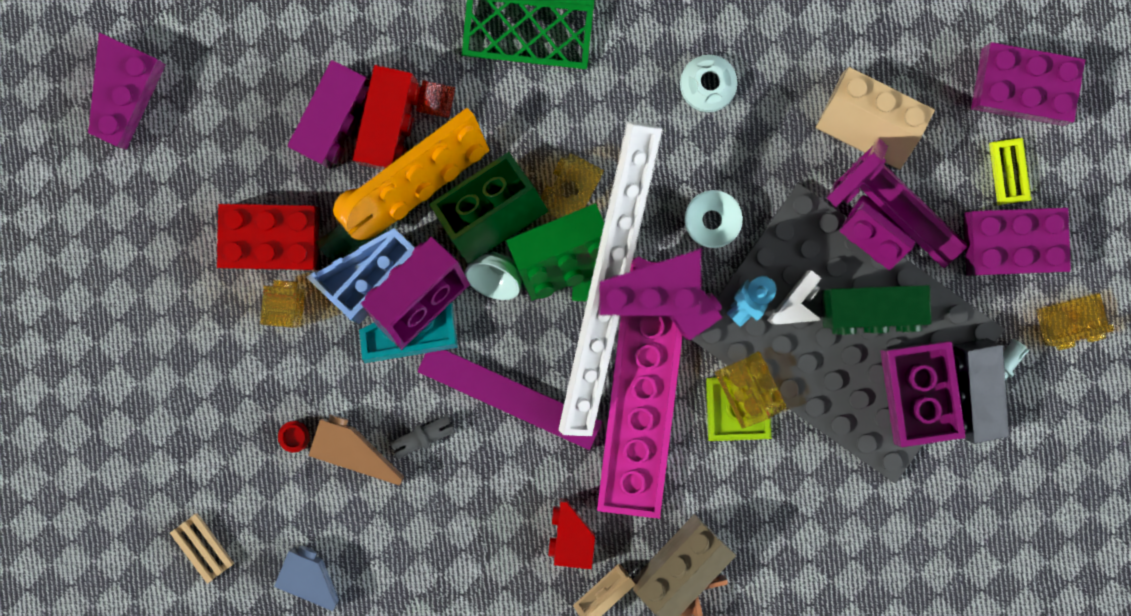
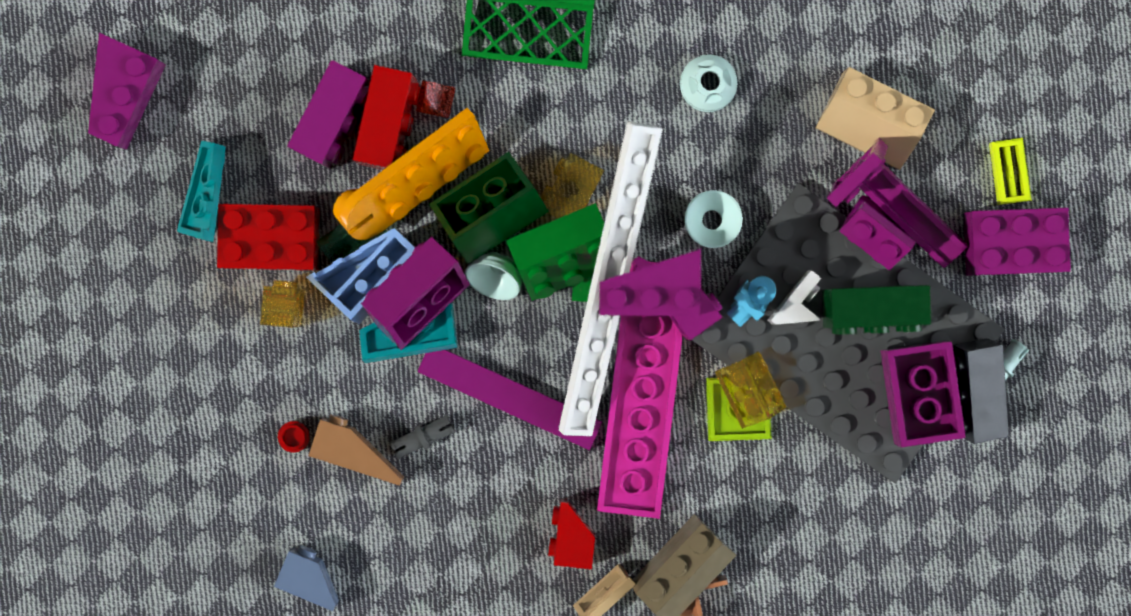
(192, 555): tan tile -> none
(203, 194): none -> teal wing
(1028, 84): magenta brick -> none
(1074, 320): clear yellow bracket -> none

